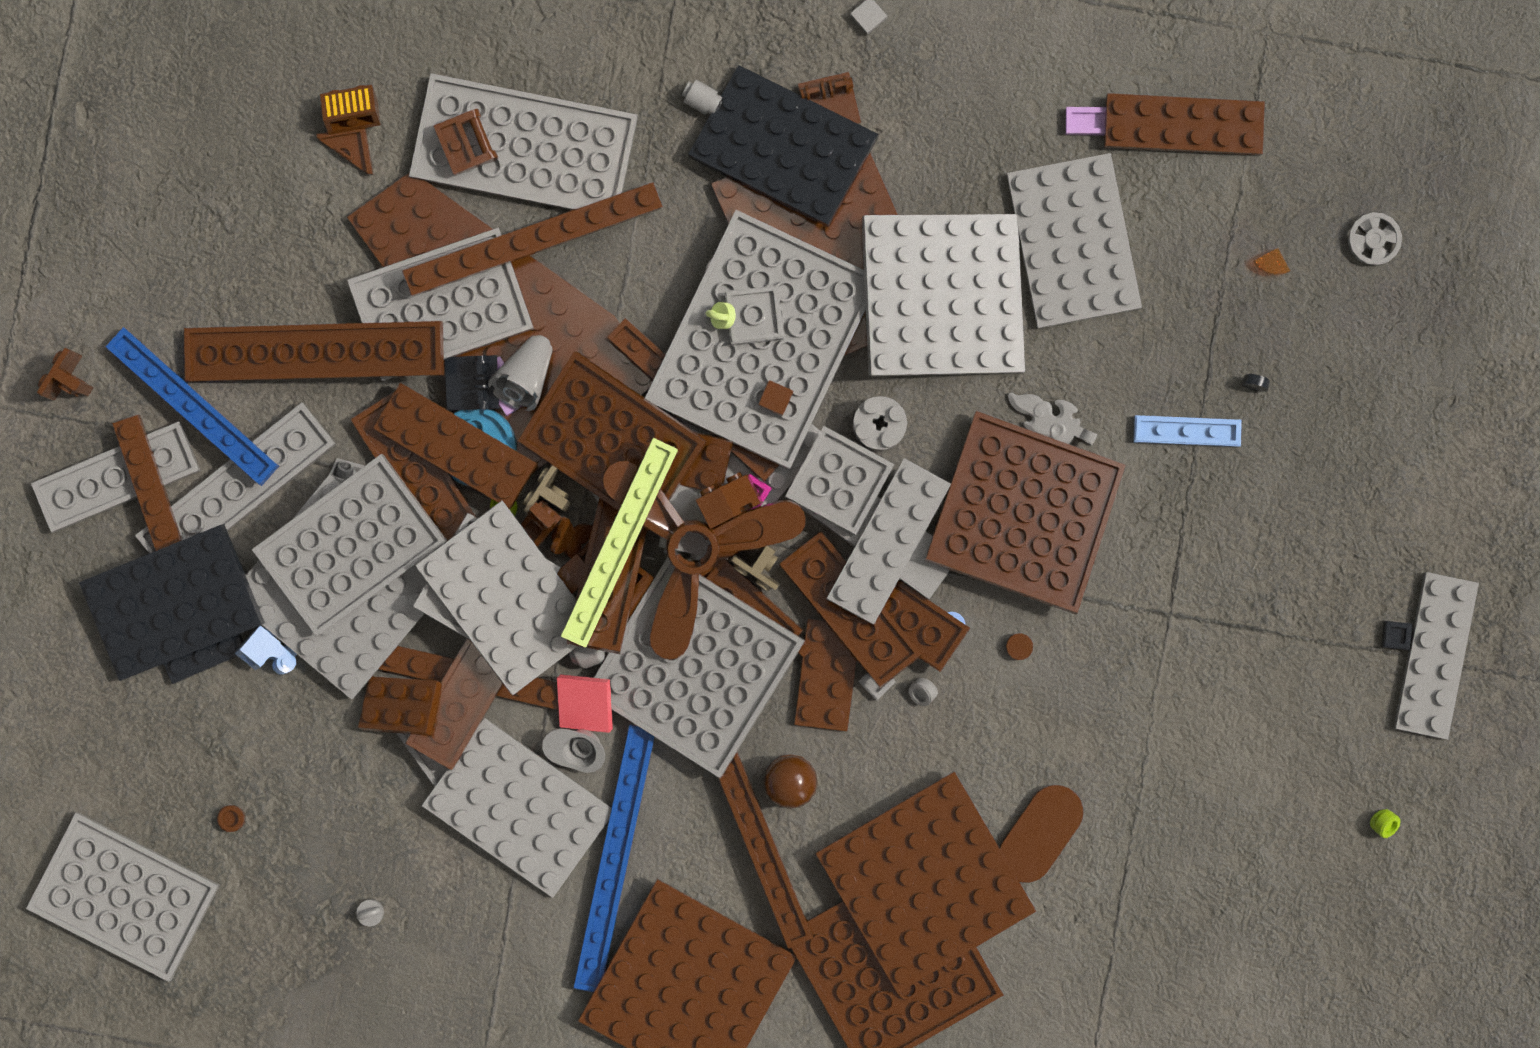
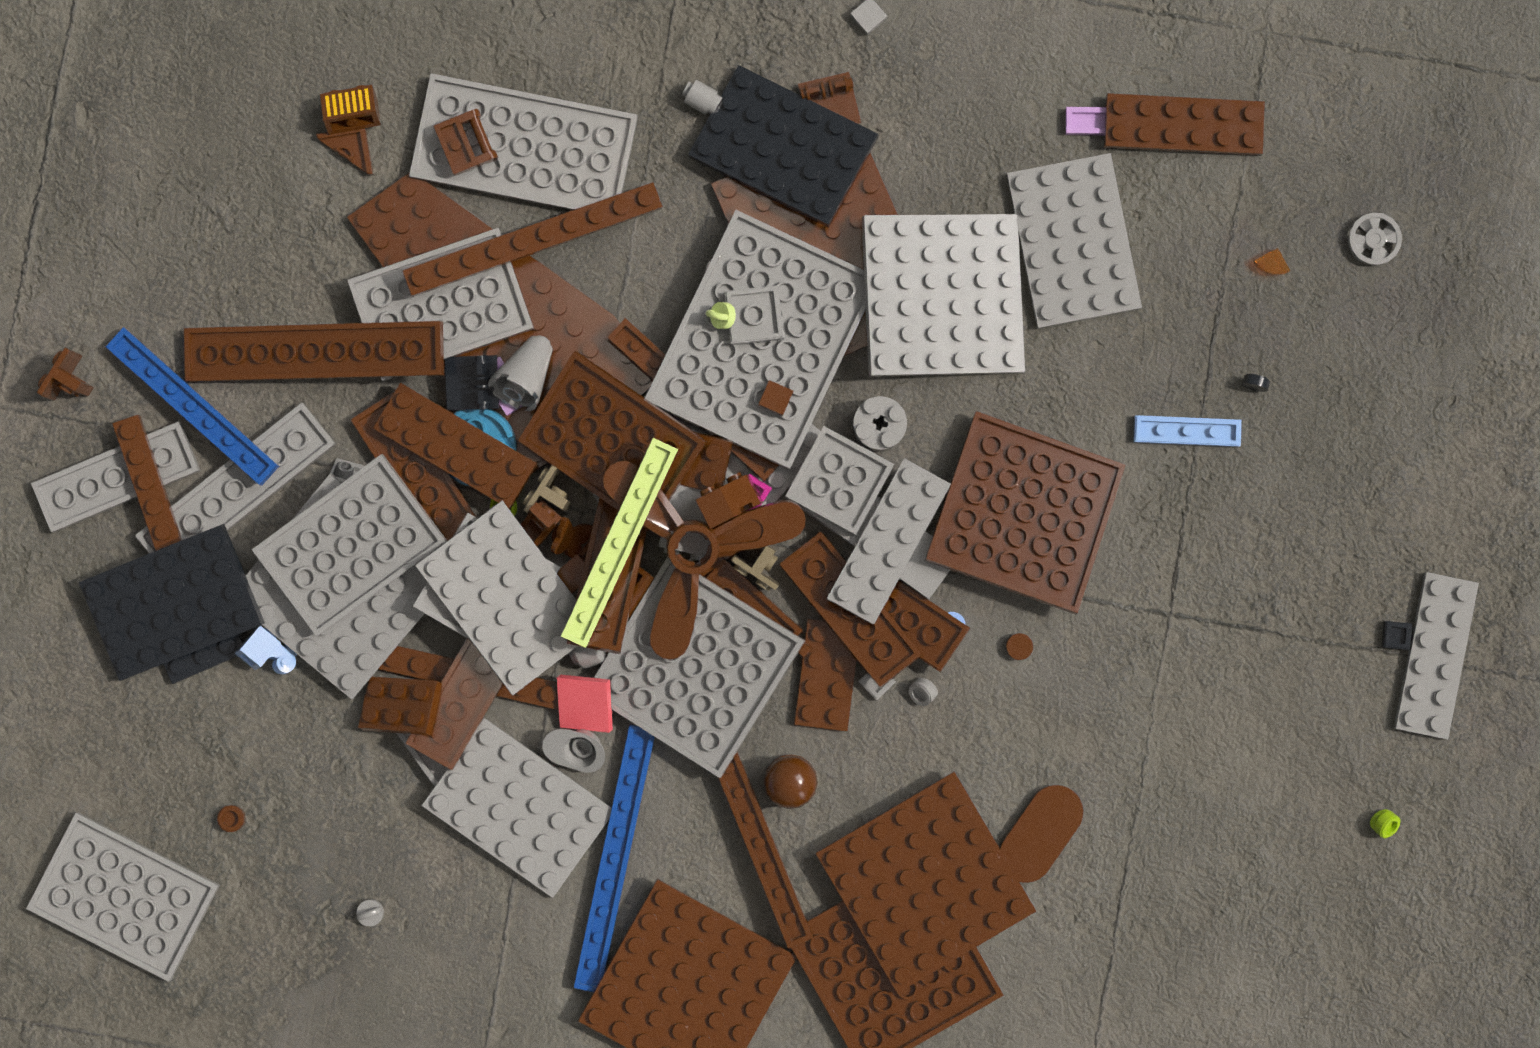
(1058, 427): light grey piece -> none

